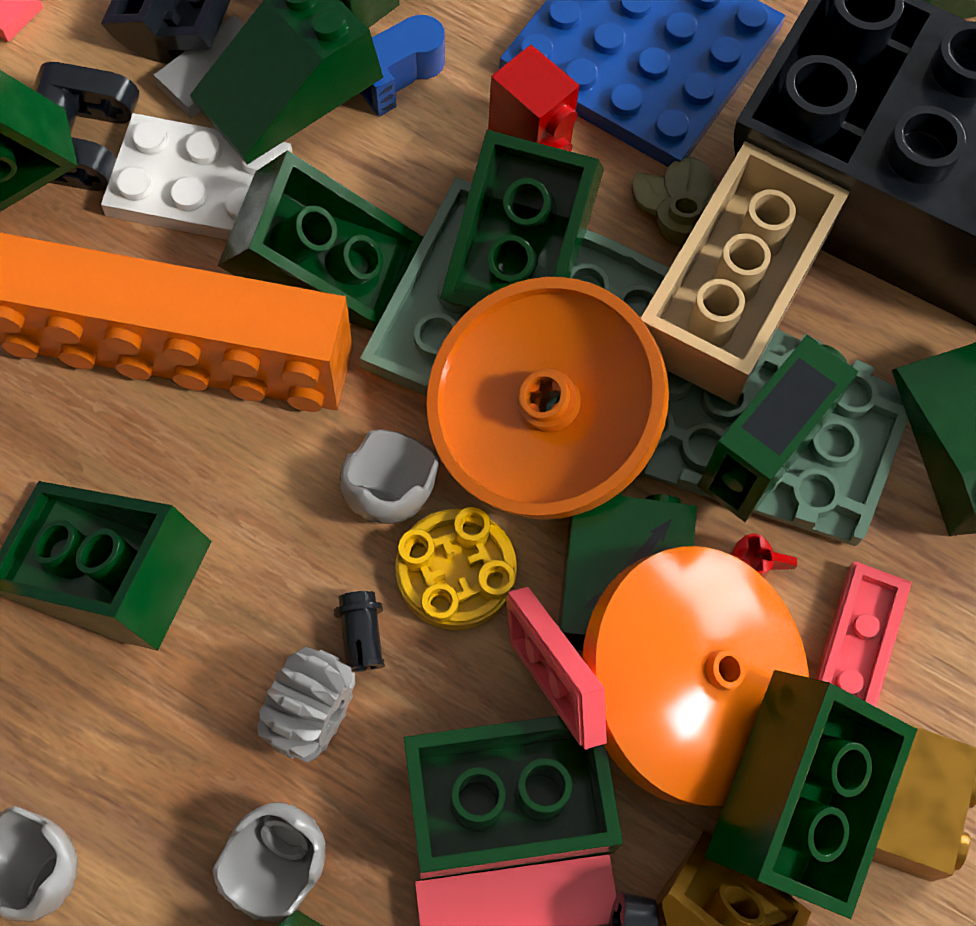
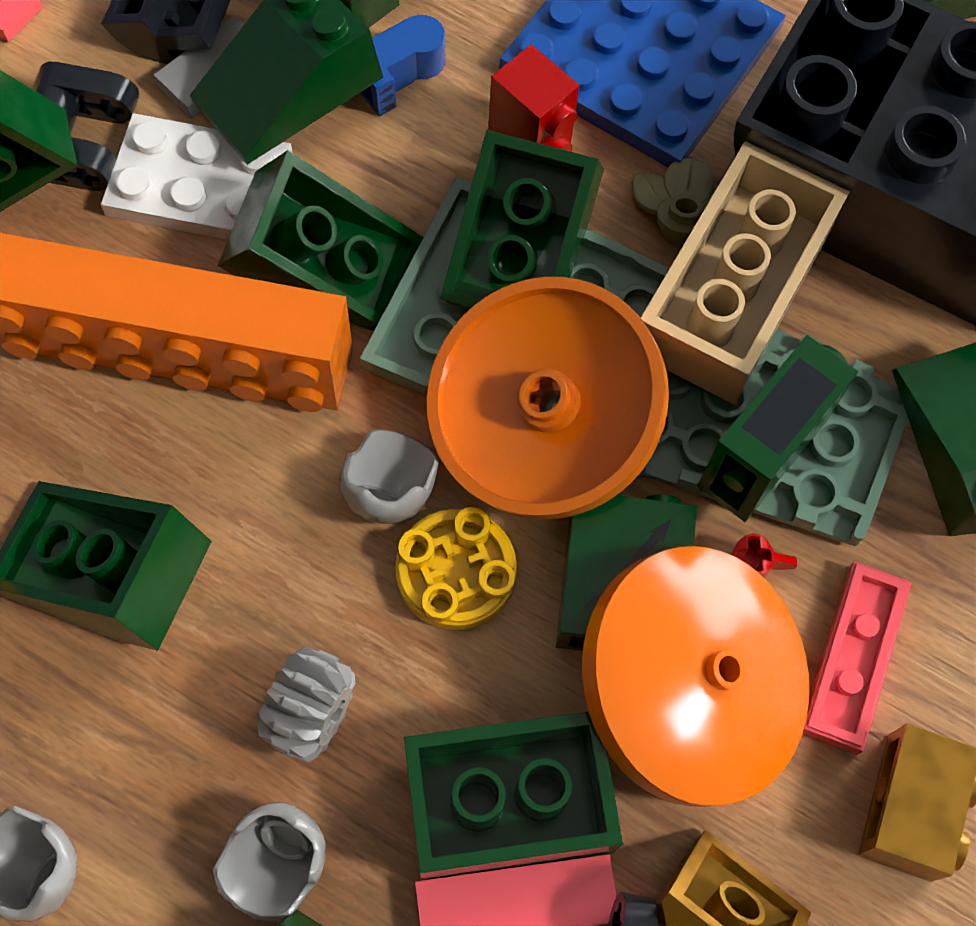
(360, 630): black pin -> none
(557, 668): coral tile -> none
(812, 792): dark green brick -> none

